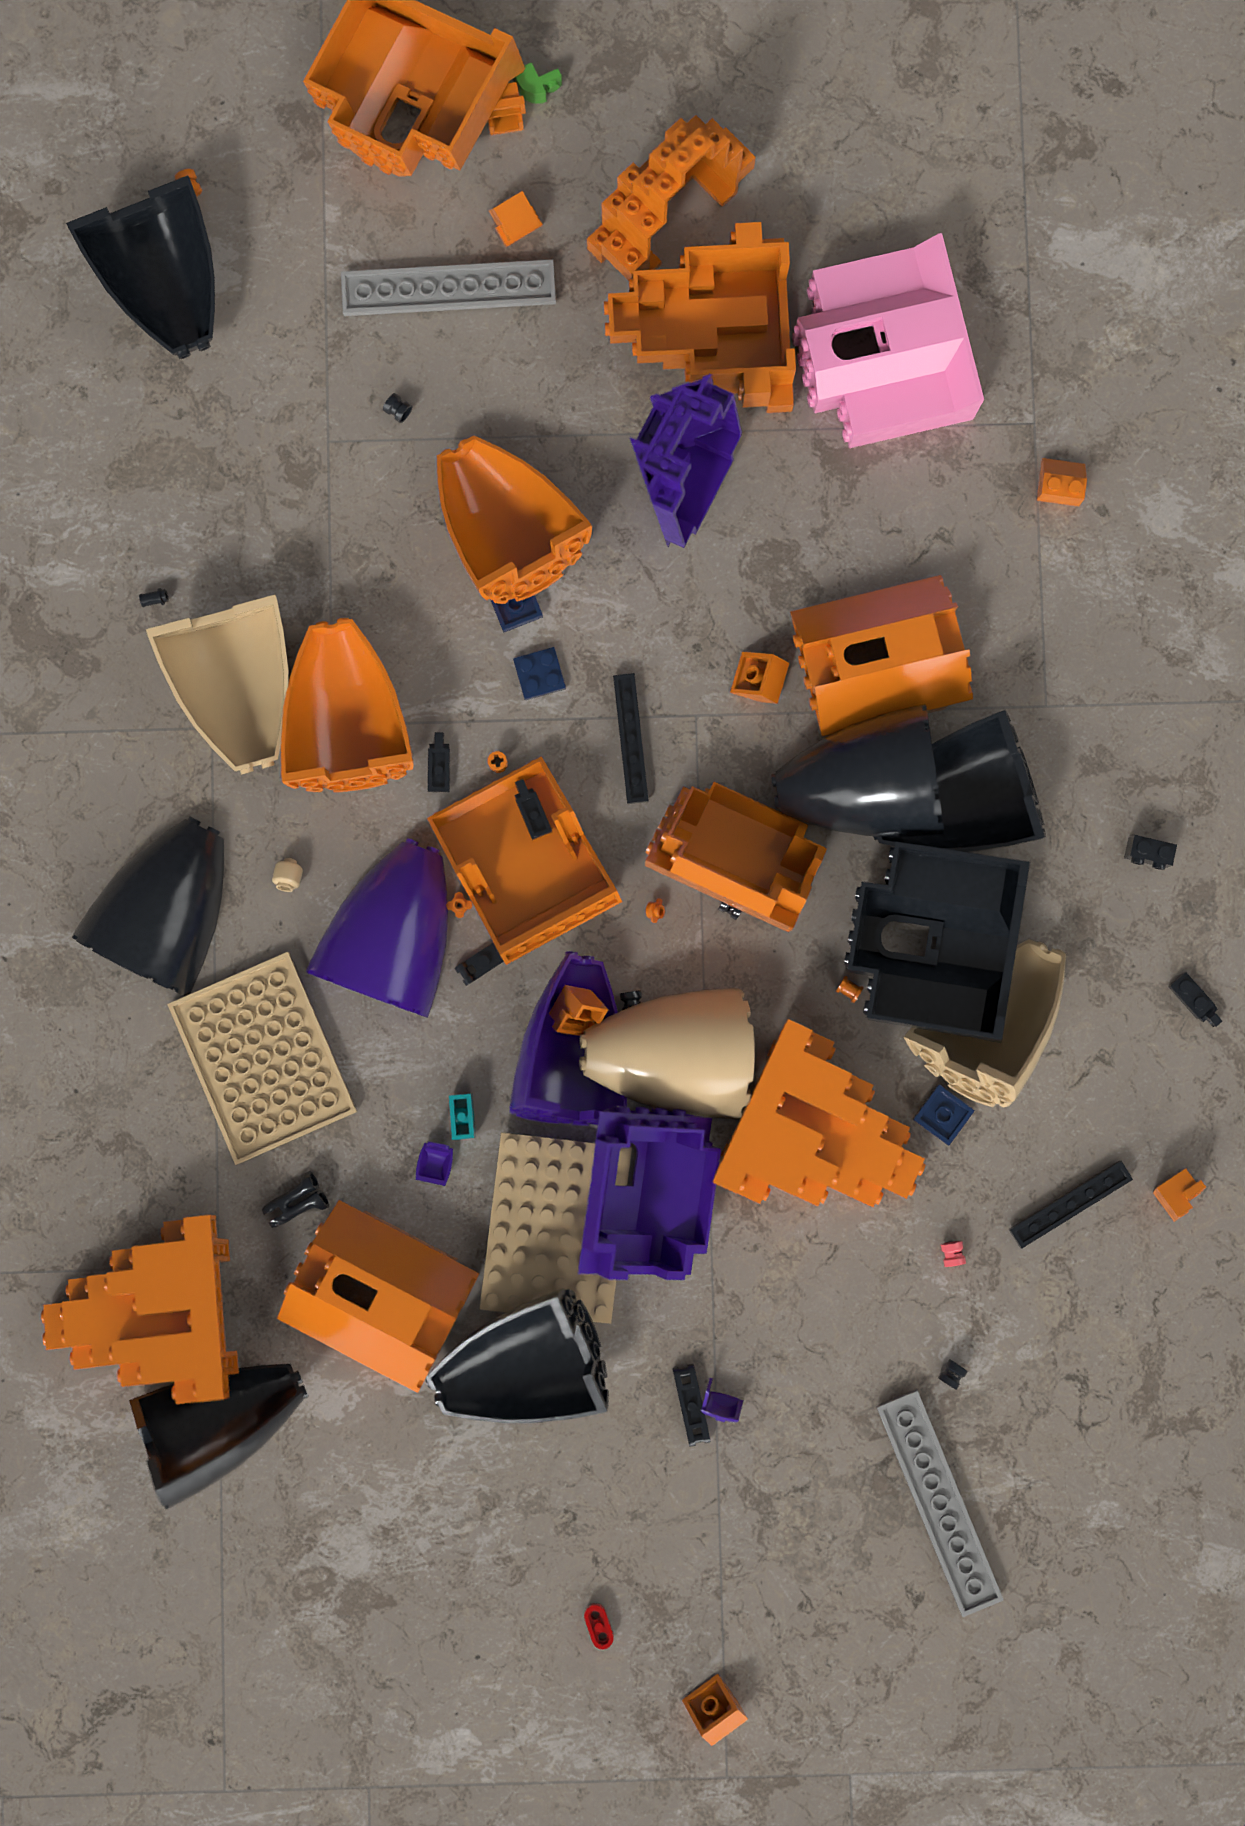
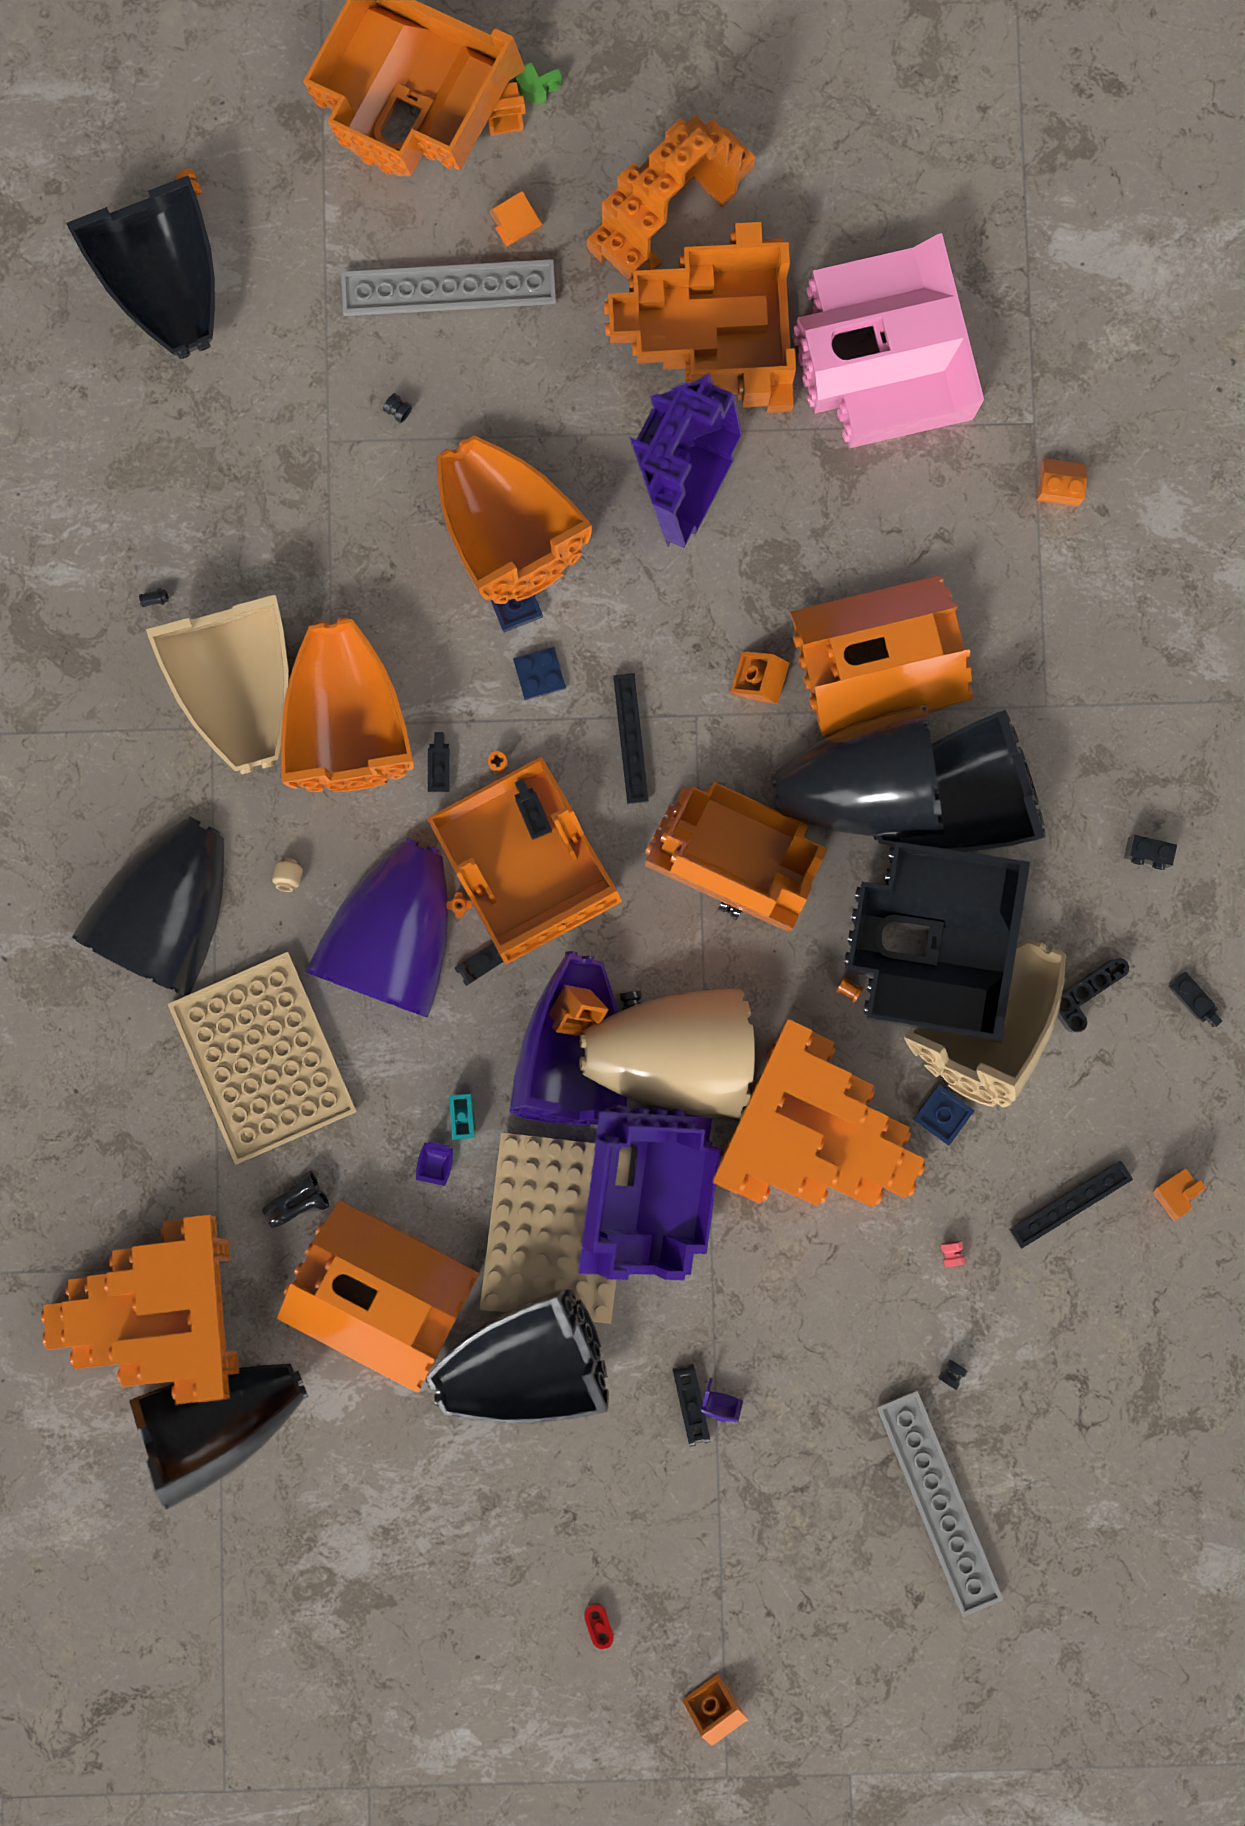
(655, 910): orange plate -> none
(1092, 989): none -> black beam

